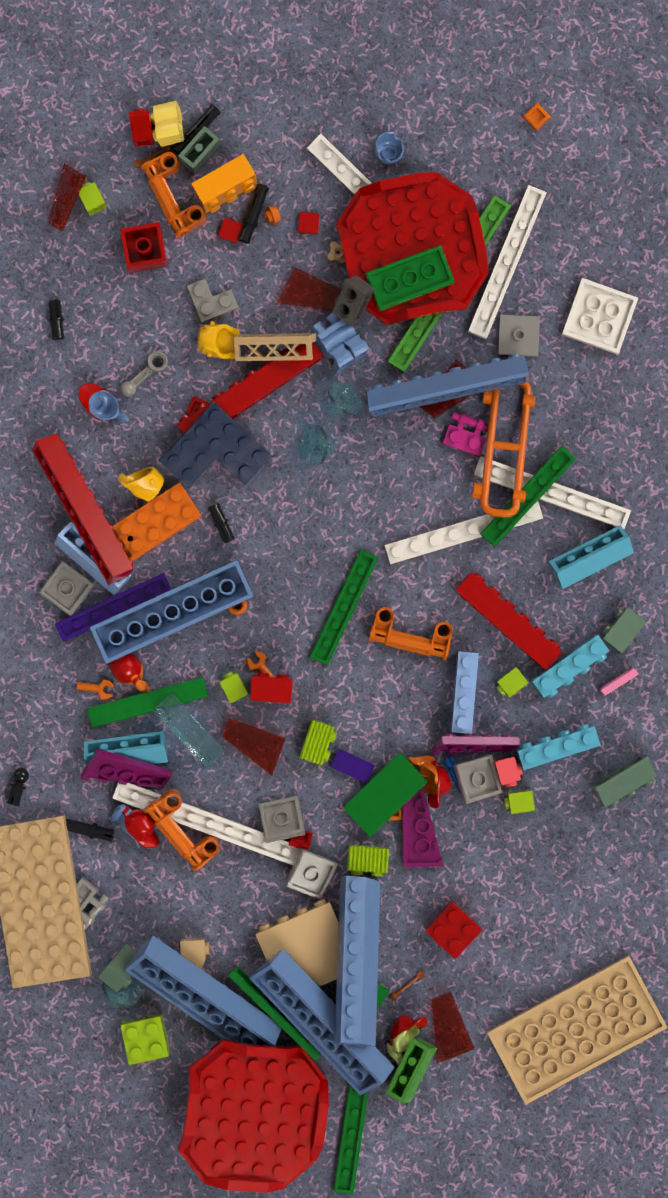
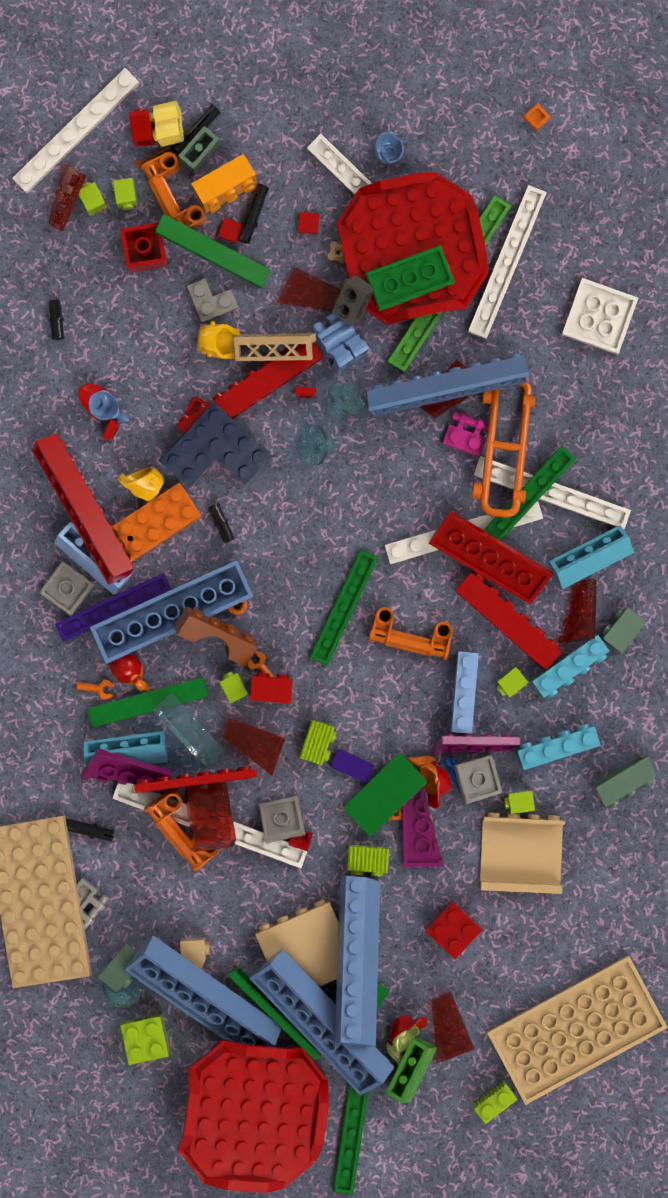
(20, 776): black pin -> none
(76, 130): none -> white plate
(111, 431): none -> red tile
(125, 193): none -> lime brick
(129, 387): light grey piece -> none
(137, 825): red hair -> none
(186, 780): none -> red plate
(195, 625): none -> dark orange arch
(210, 816): none -> clear red brick
(212, 251): none -> green tile
(272, 215): orange plate -> none
(305, 392): none -> red tile
(311, 874): light grey plate -> none
(420, 975): dark orange hinge -> none
(490, 557): none -> red plate
(494, 1102): none -> lime brick
(508, 771): coral brick -> none
(519, 335): light grey plate -> none
(521, 853): none -> tan panel
(582, 615): none -> clear red wing
(618, 681): bright pink tile -> none

